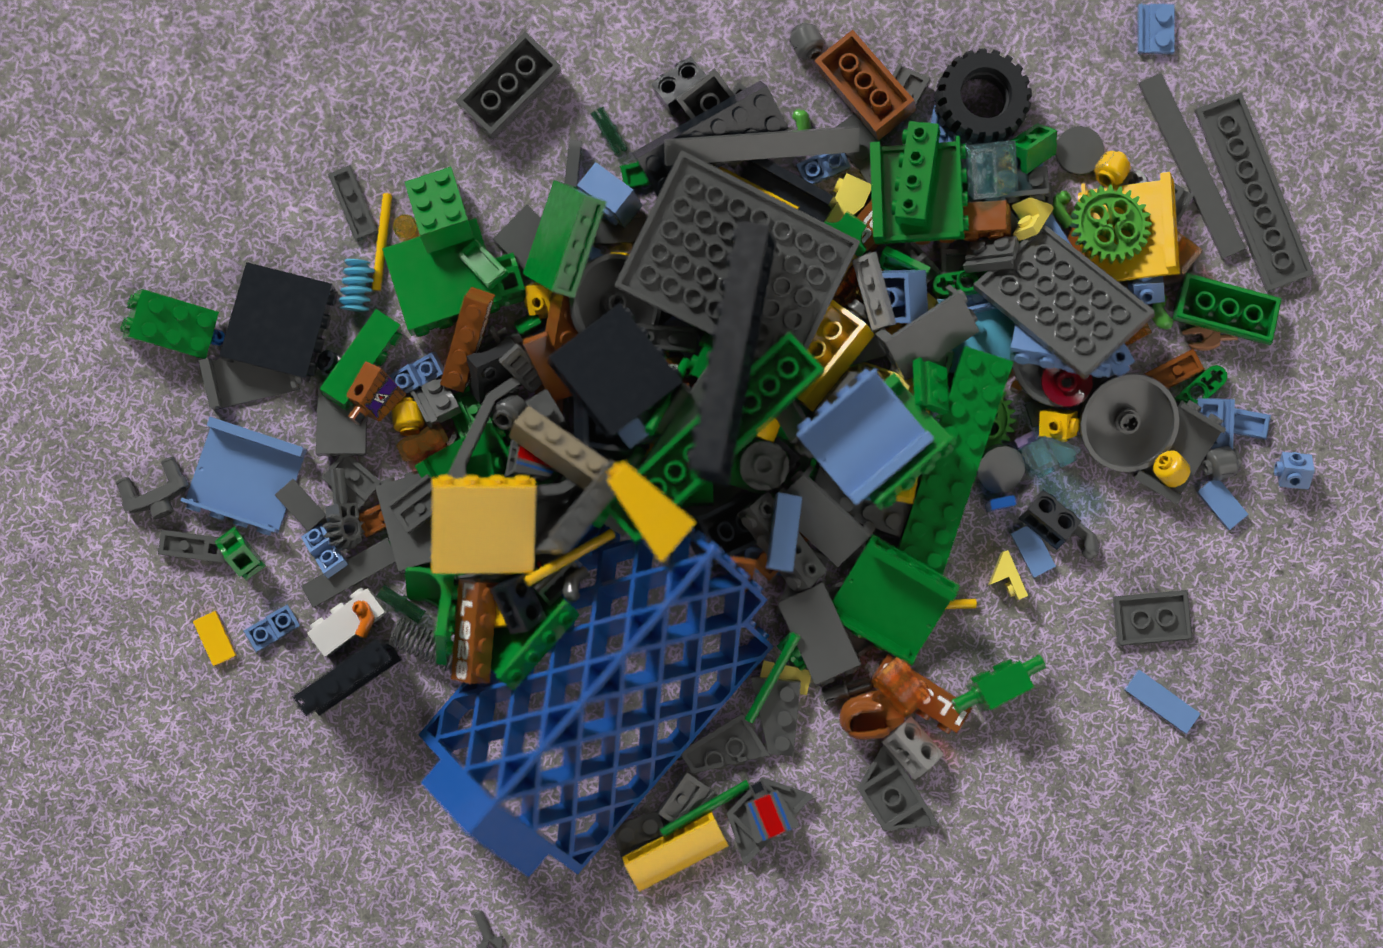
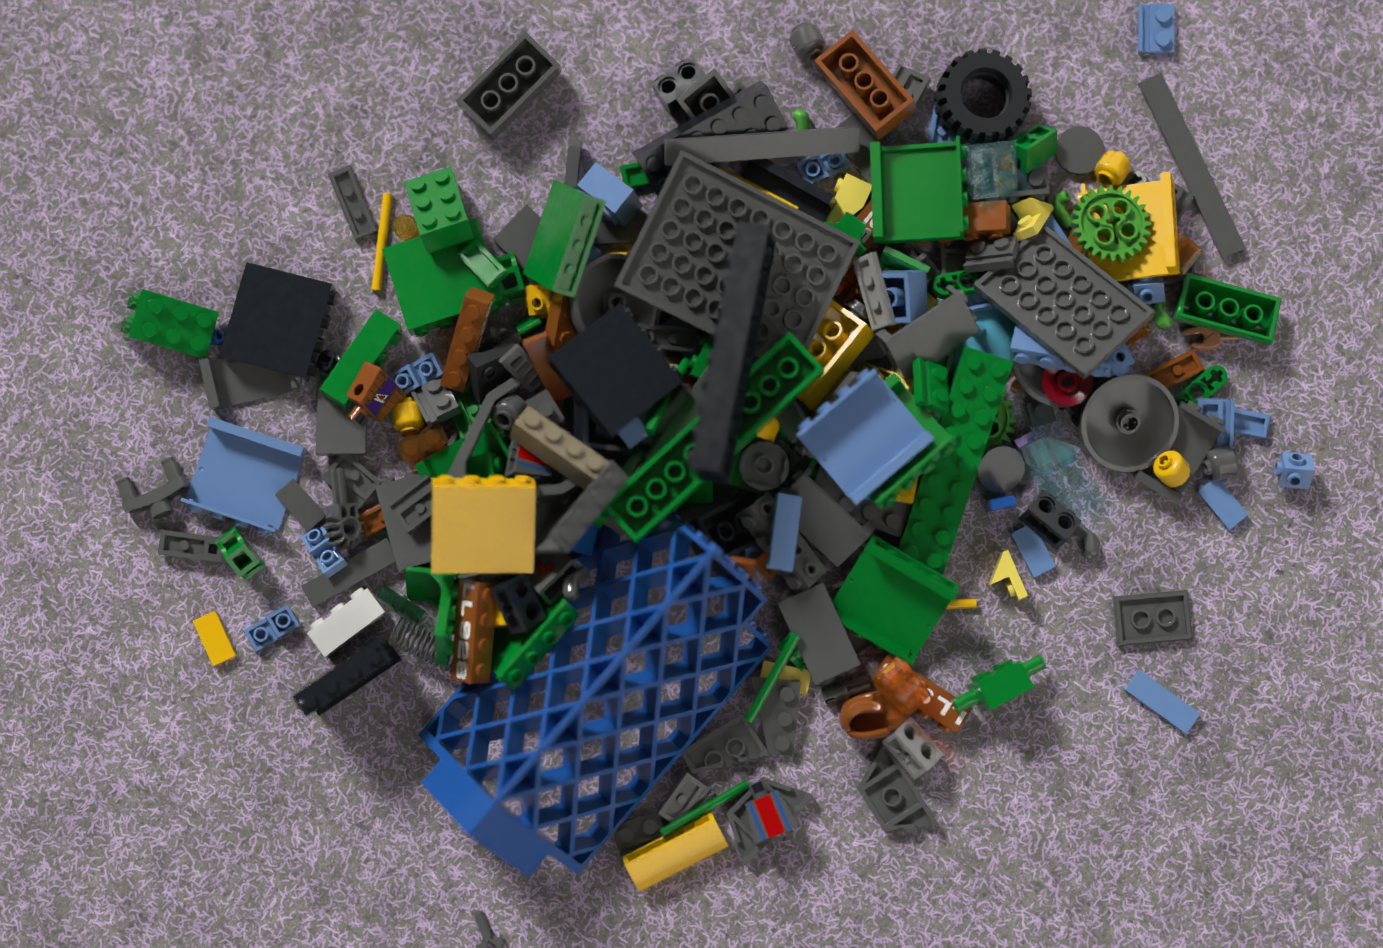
(356, 285): medium azure piece -> none
(365, 617): orange arm -> none
(569, 557): yellow bar -> none
(609, 131): clear green pin -> none
(653, 514): yellow slope -> none
(917, 173): green brick -> none
(1058, 424): yellow brick -> none
(1253, 192): dark grey plate -> none

